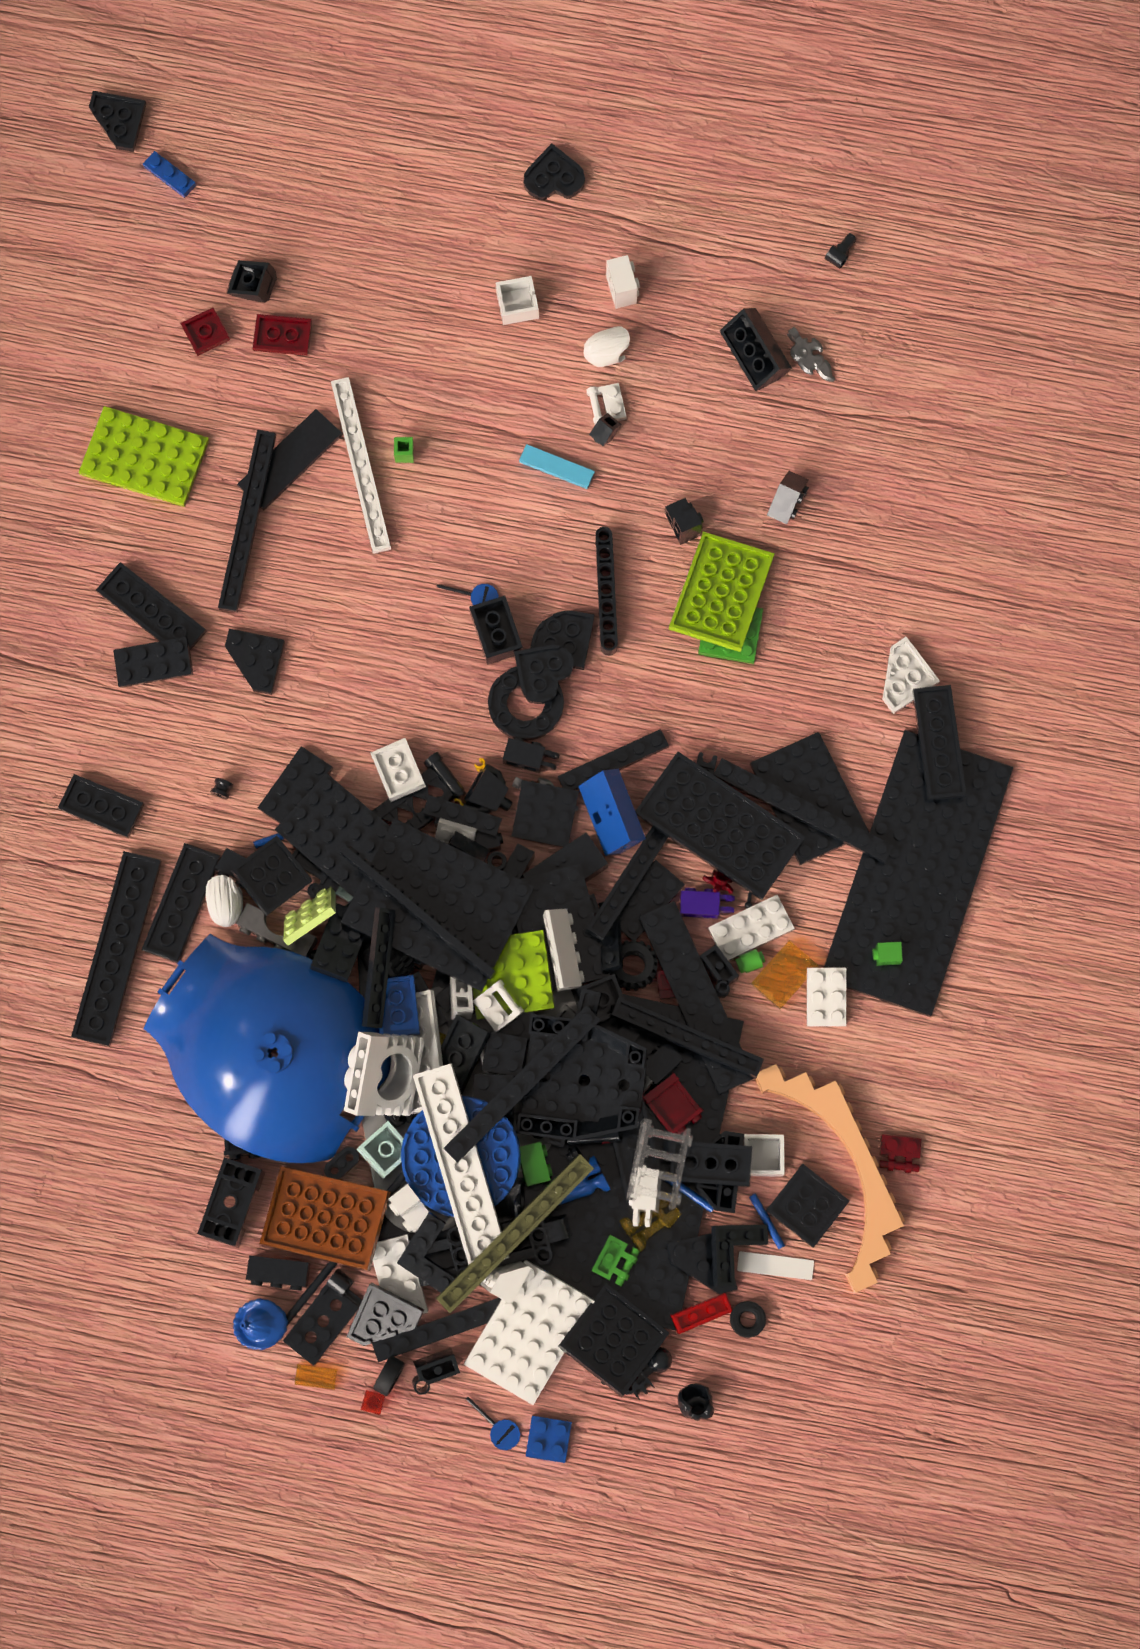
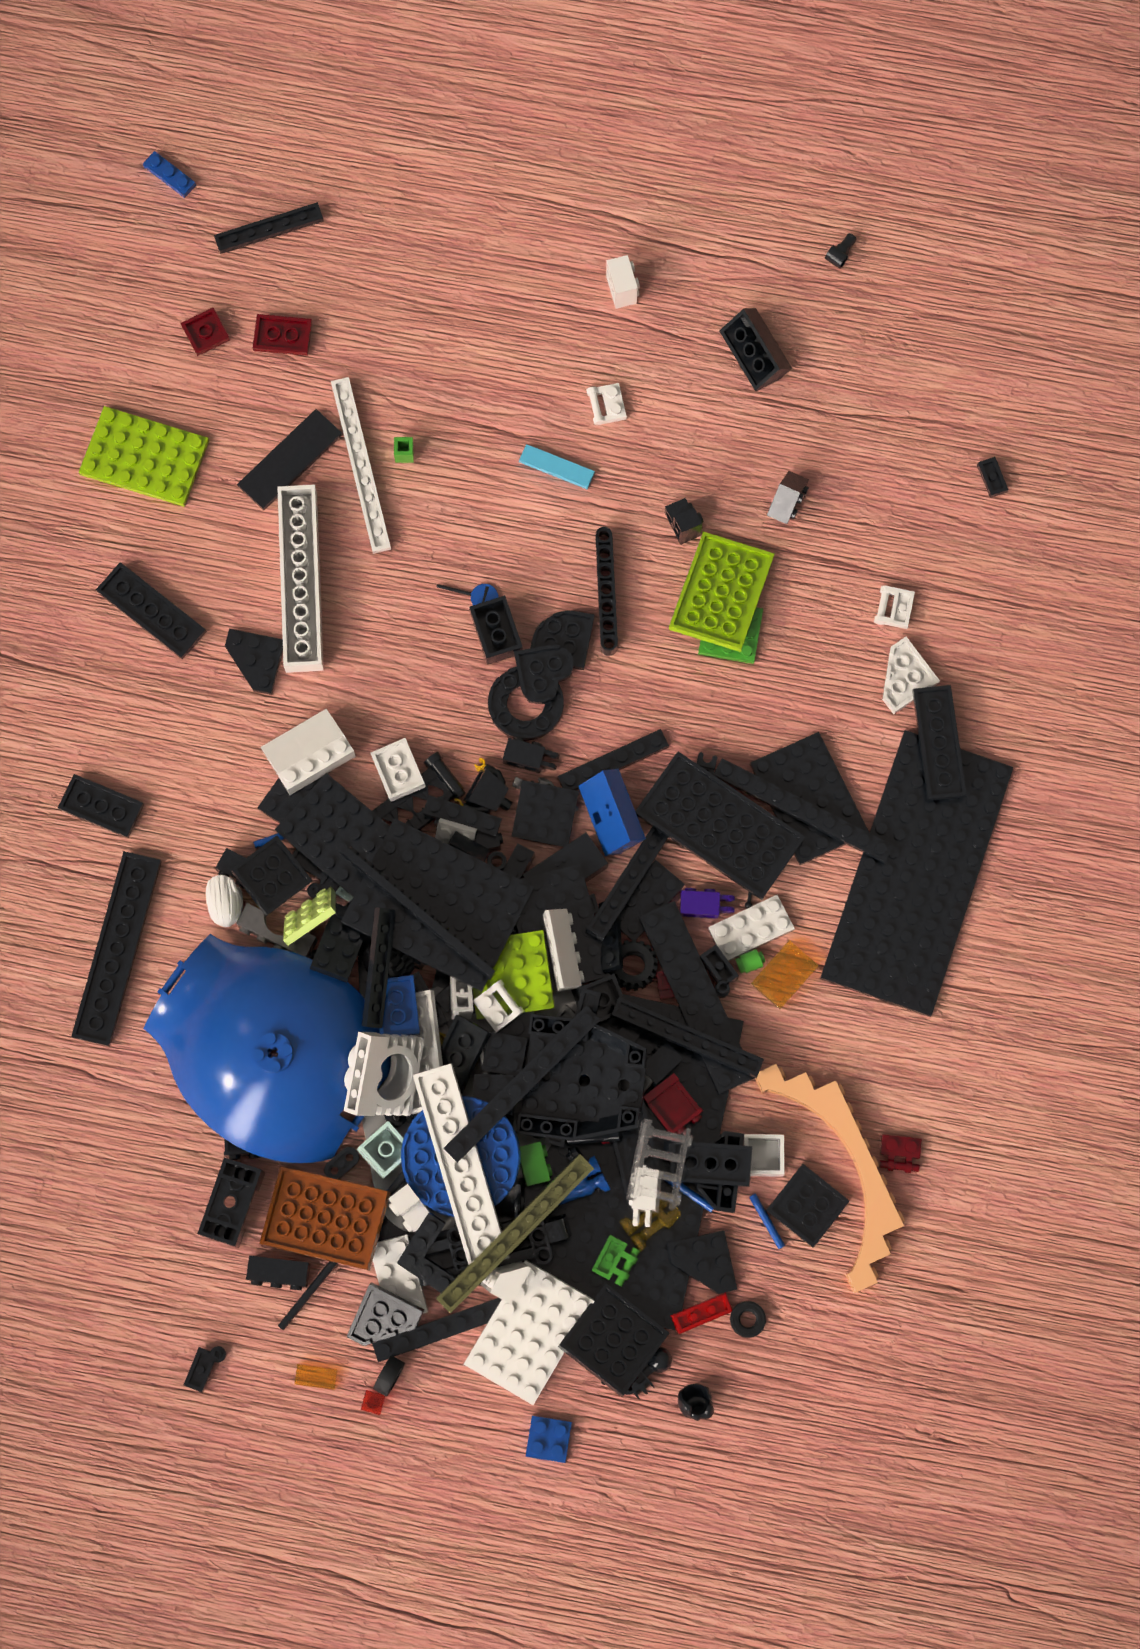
(118, 117): black plate -> none
(153, 662): black plate -> none
(181, 903): black tile -> none
(202, 1367): none -> black hinge
(221, 788): black wheel -> none
(247, 521): black plate -> none
(252, 281): black slope -> none
(259, 1324): blue piece -> none
(268, 228): none -> black plate
(300, 578): none -> white brick
(308, 751): none -> white slope
(335, 1288): black hinge -> none
(434, 1368): black hinge -> none
(504, 1433): blue piece -> none
(517, 300): white piece -> none
(553, 174): black plate -> none
(605, 429): black brick -> none
(606, 346): white hair -> none
(719, 882): dark red animal -> none
(723, 1242): black plate -> none
(775, 1265): white sticker -> none
(807, 361): flat silver piece -> none
(826, 996): white plate -> none
(888, 953): bright green brick -> none
(900, 609): none -> white plate
(992, 477): none -> black plate

